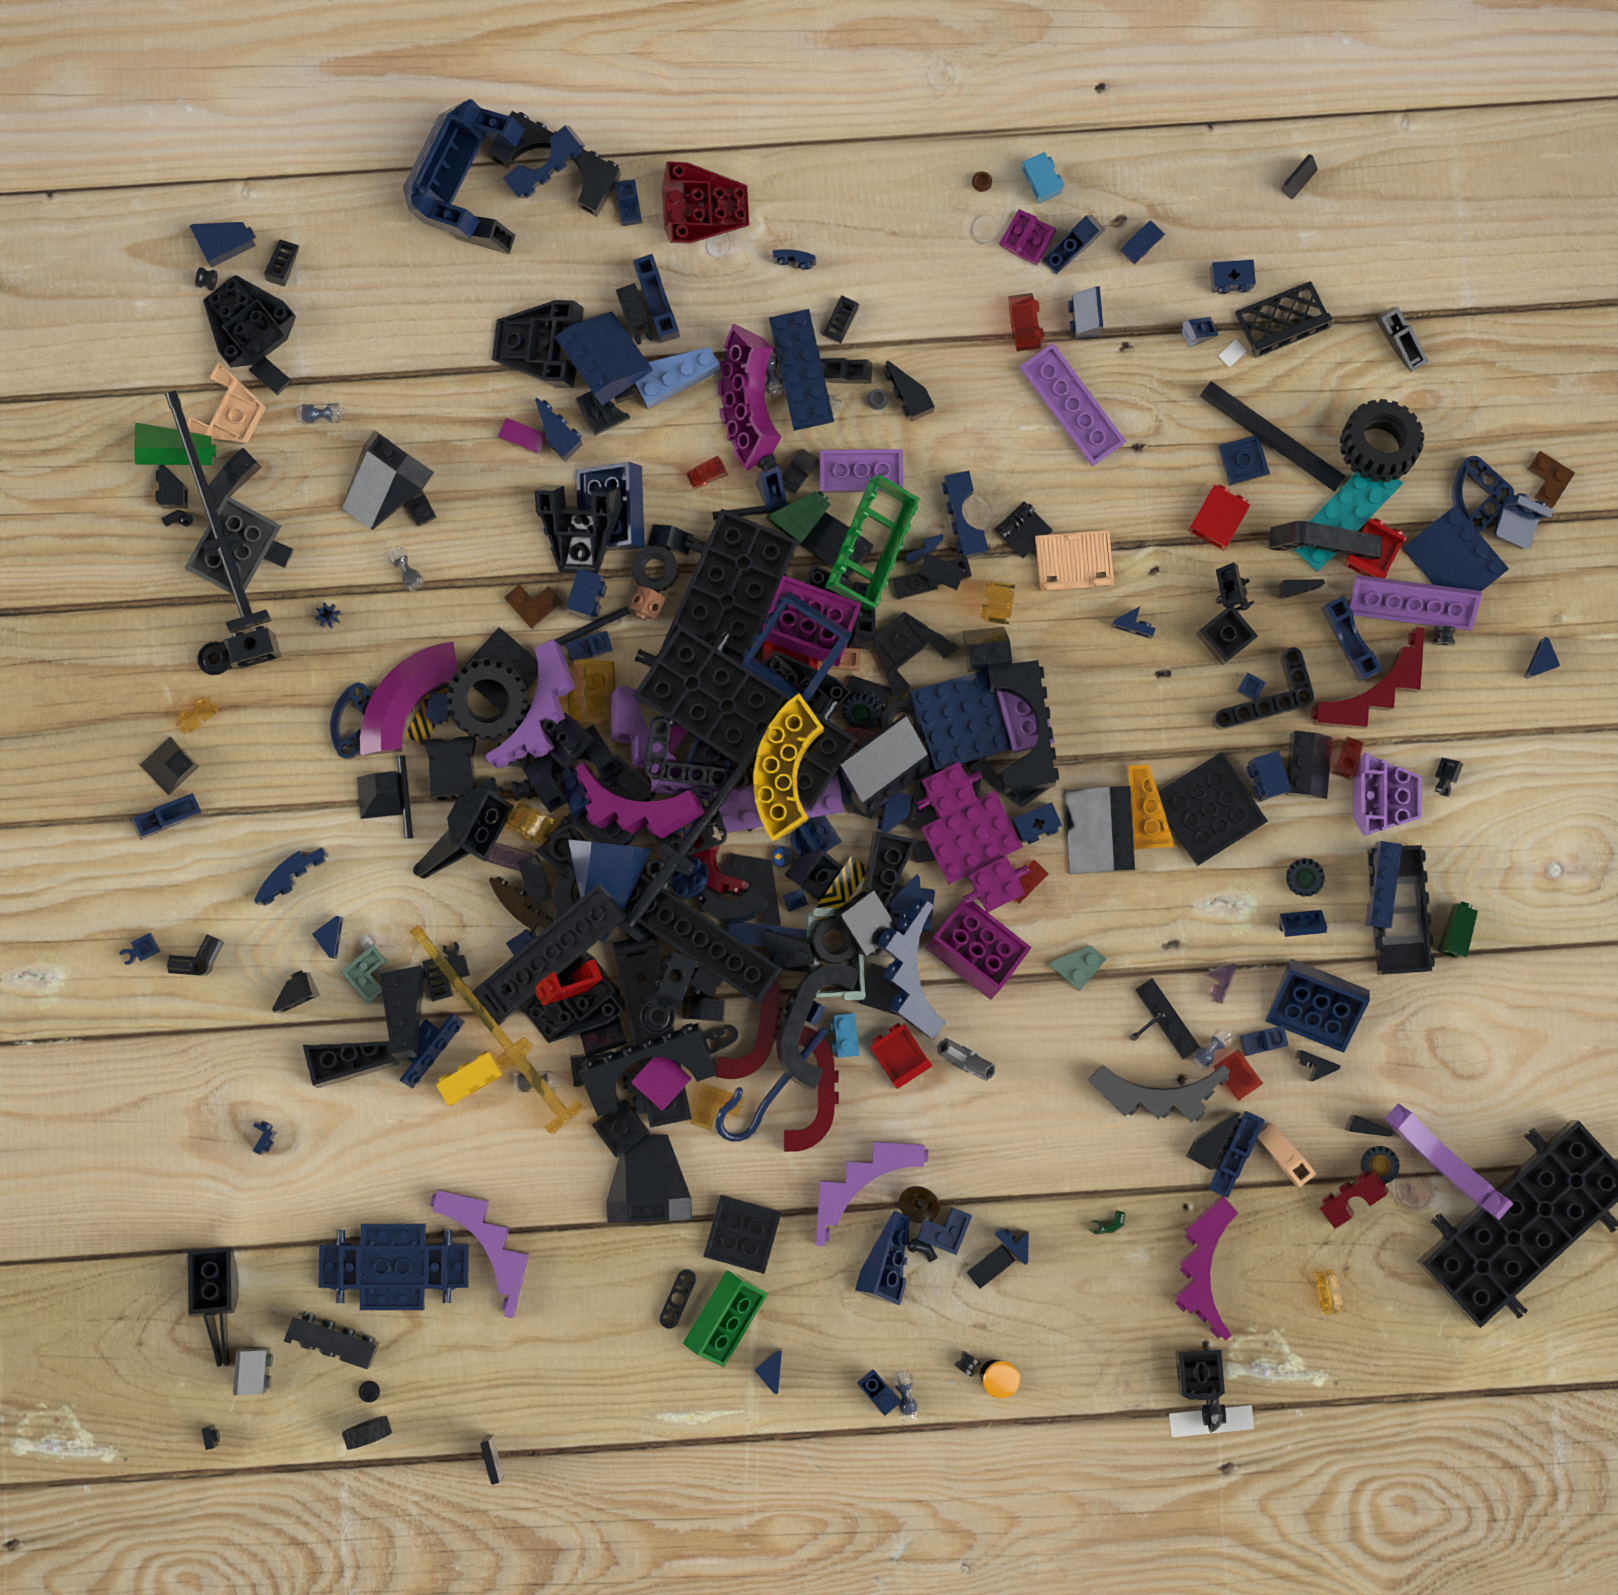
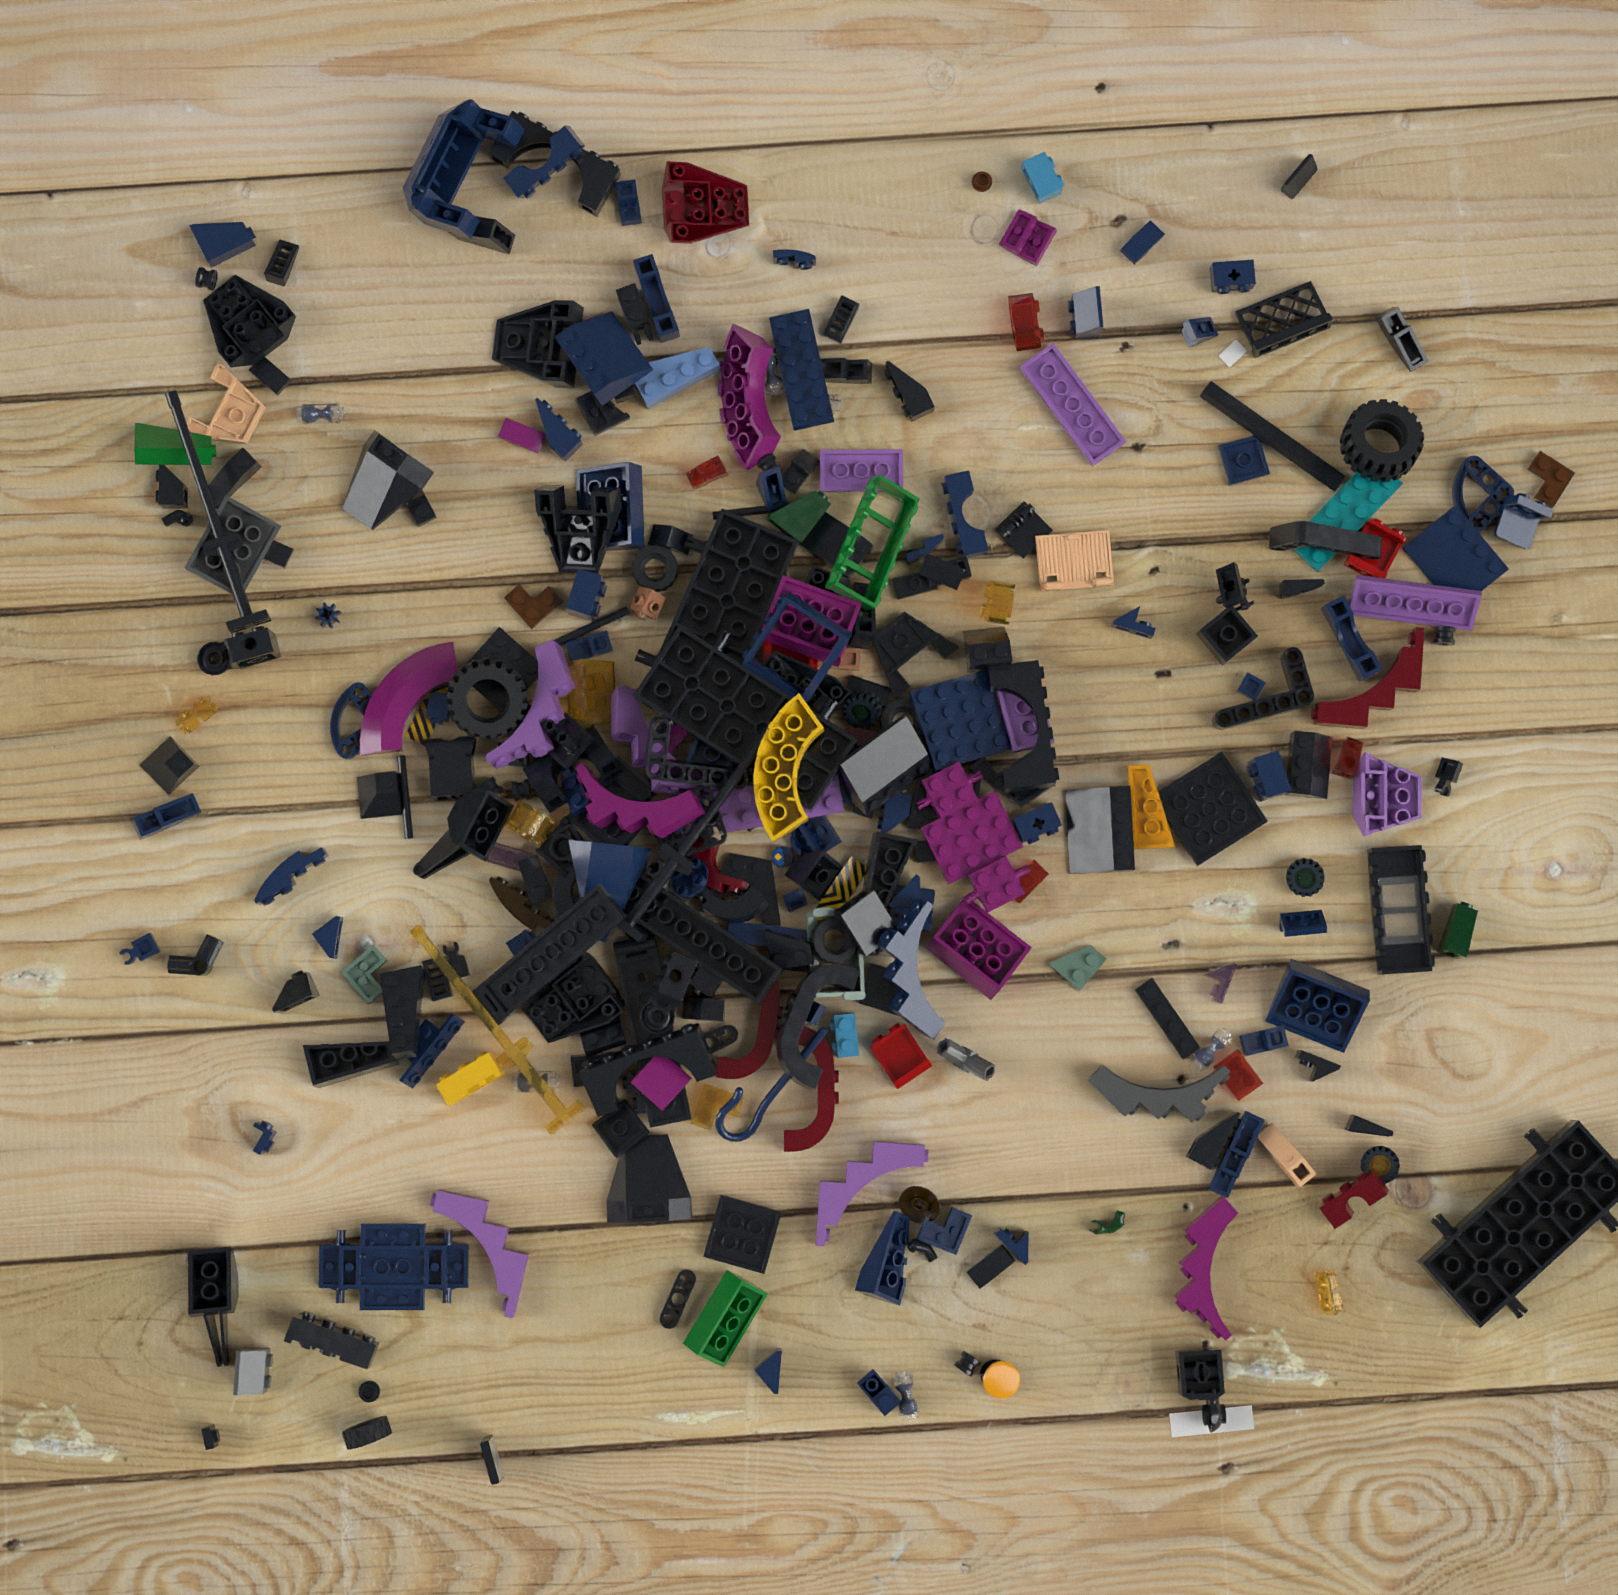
(410, 576): clear piece -> none
(584, 978): red panel -> none
(877, 399): dark grey plate -> none
(1074, 243): dark blue slope -> none
(1161, 1014): black hinge -> none
(1219, 517): red panel -> none
(1386, 868): dark blue arch -> none
(1446, 1162): medium lavender arch -> none
(1543, 659): dark blue slope -> none

